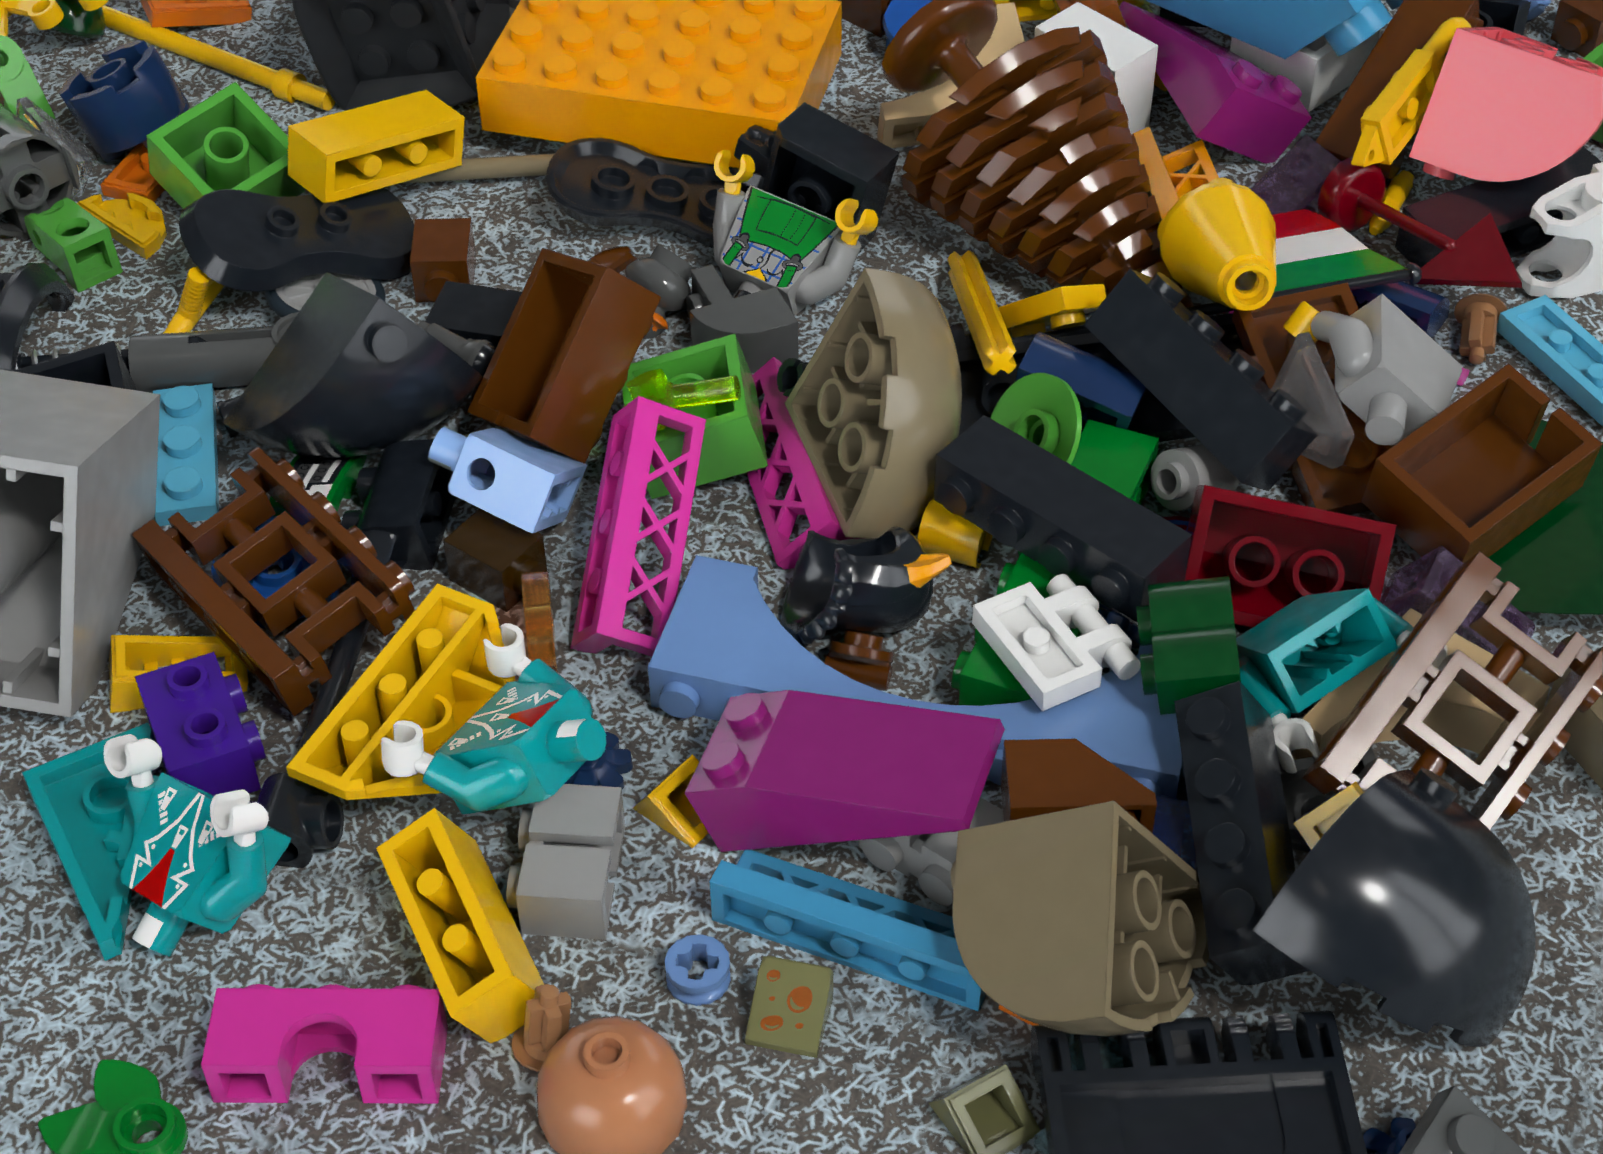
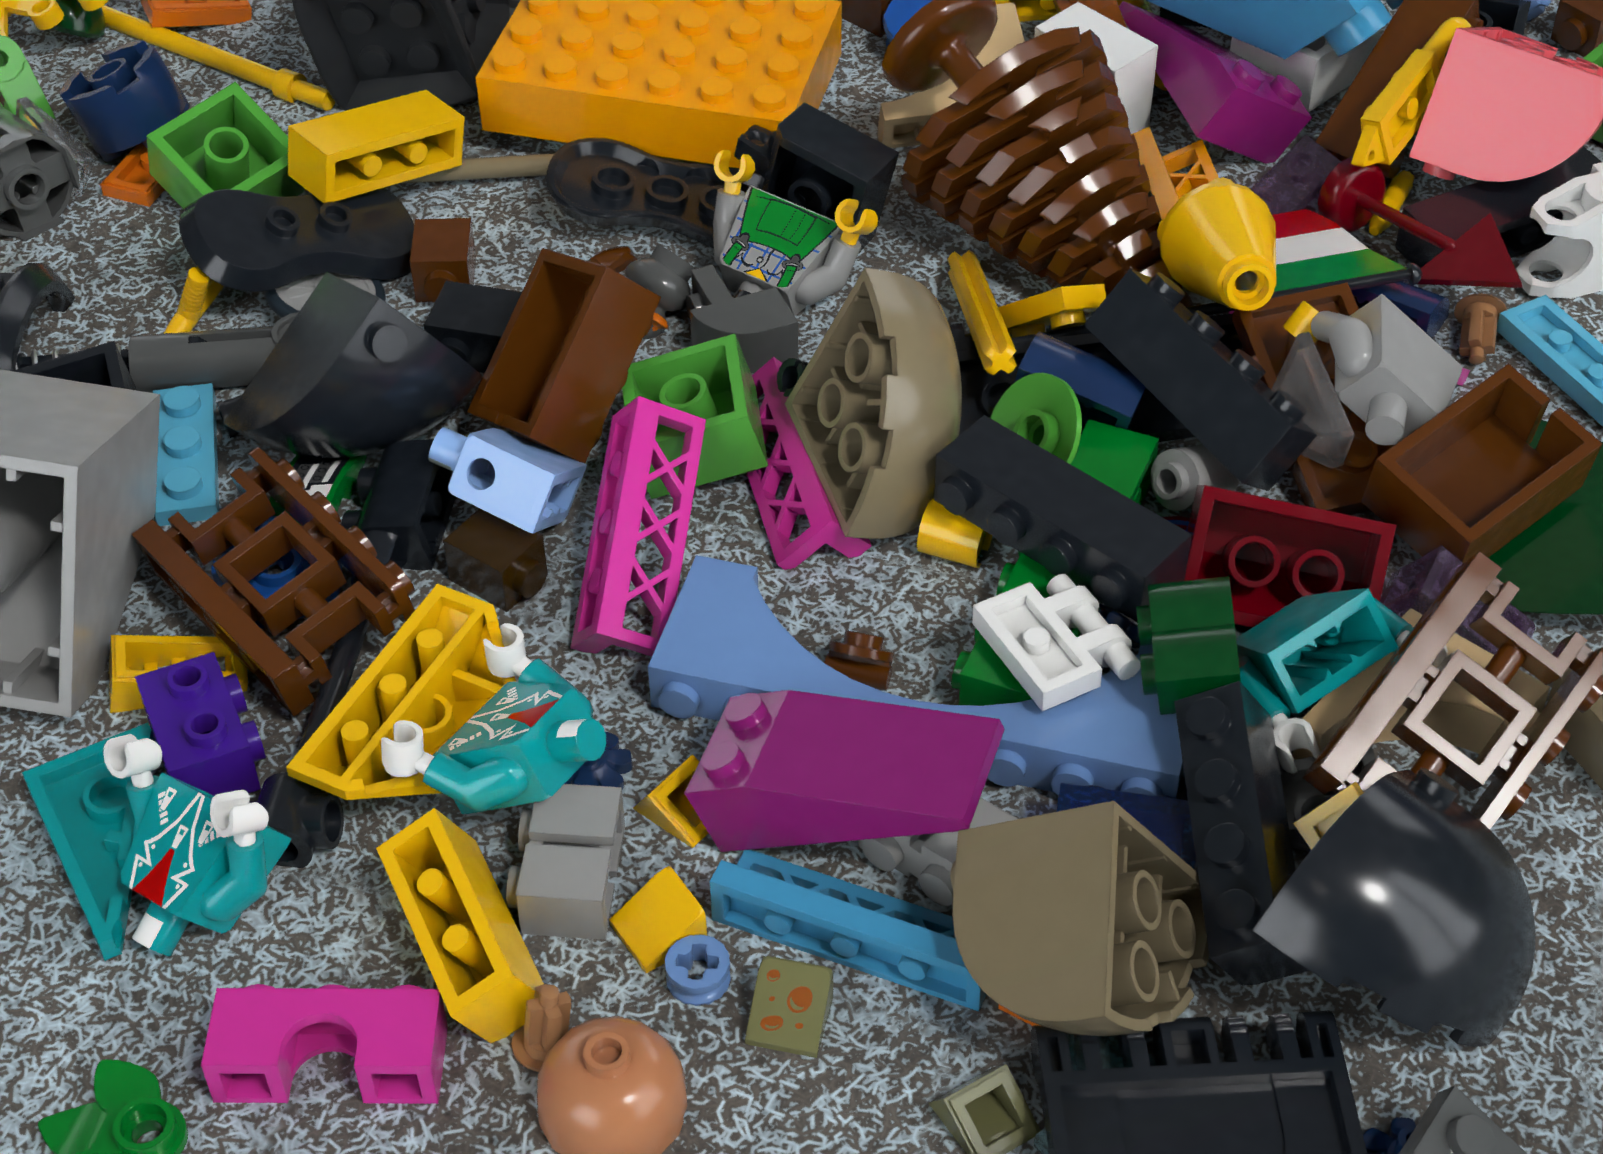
(74, 243): bright green leg -> none
(131, 221): yellow tile -> none
(475, 352): dark grey piece -> none
(539, 617): clear orange piece -> none
(656, 387): clear neon green bar -> none
(658, 918): none -> yellow slope
(860, 585): black hair -> none
(1066, 775): reddish brown slope -> none

